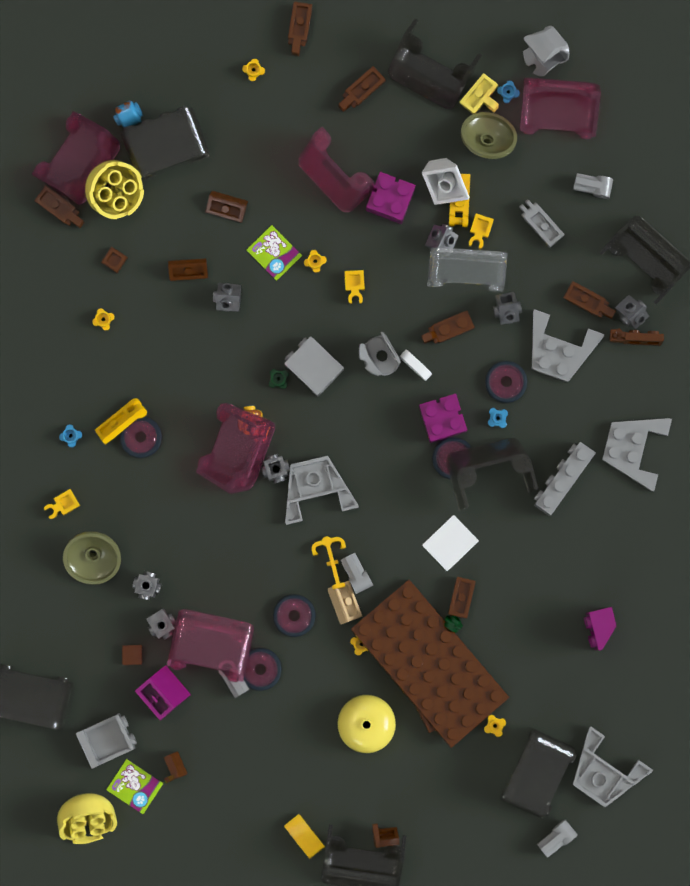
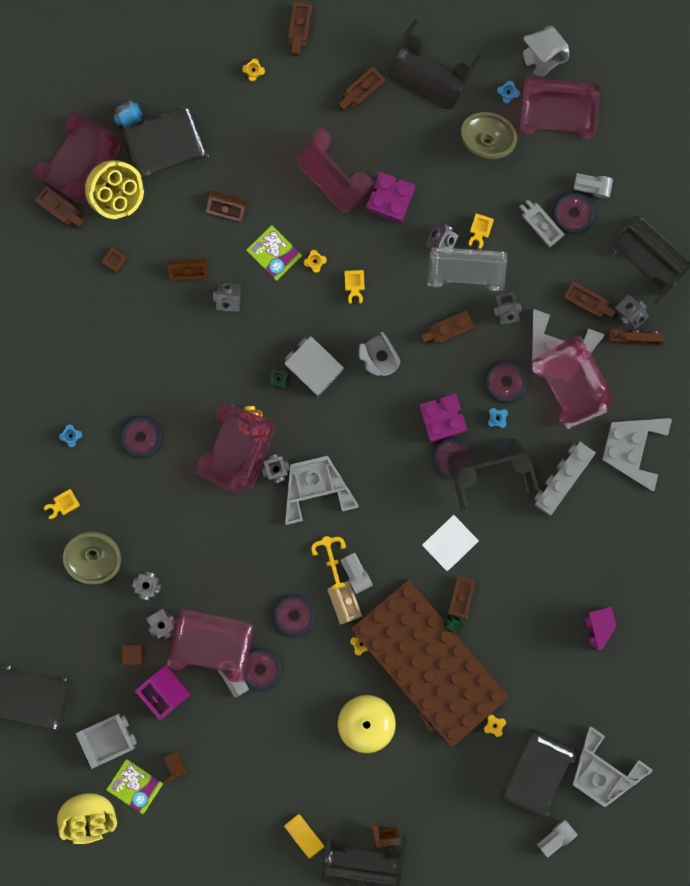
(98, 319): yellow plate -> none
(121, 420): yellow plate -> none
(415, 365): white beam -> none
(444, 181): white slope -> none
(460, 206): yellow plate -> none
(480, 94): light yellow plate -> none
(574, 381): none -> clear pink windscreen
(577, 201): none -> clear pink wheel

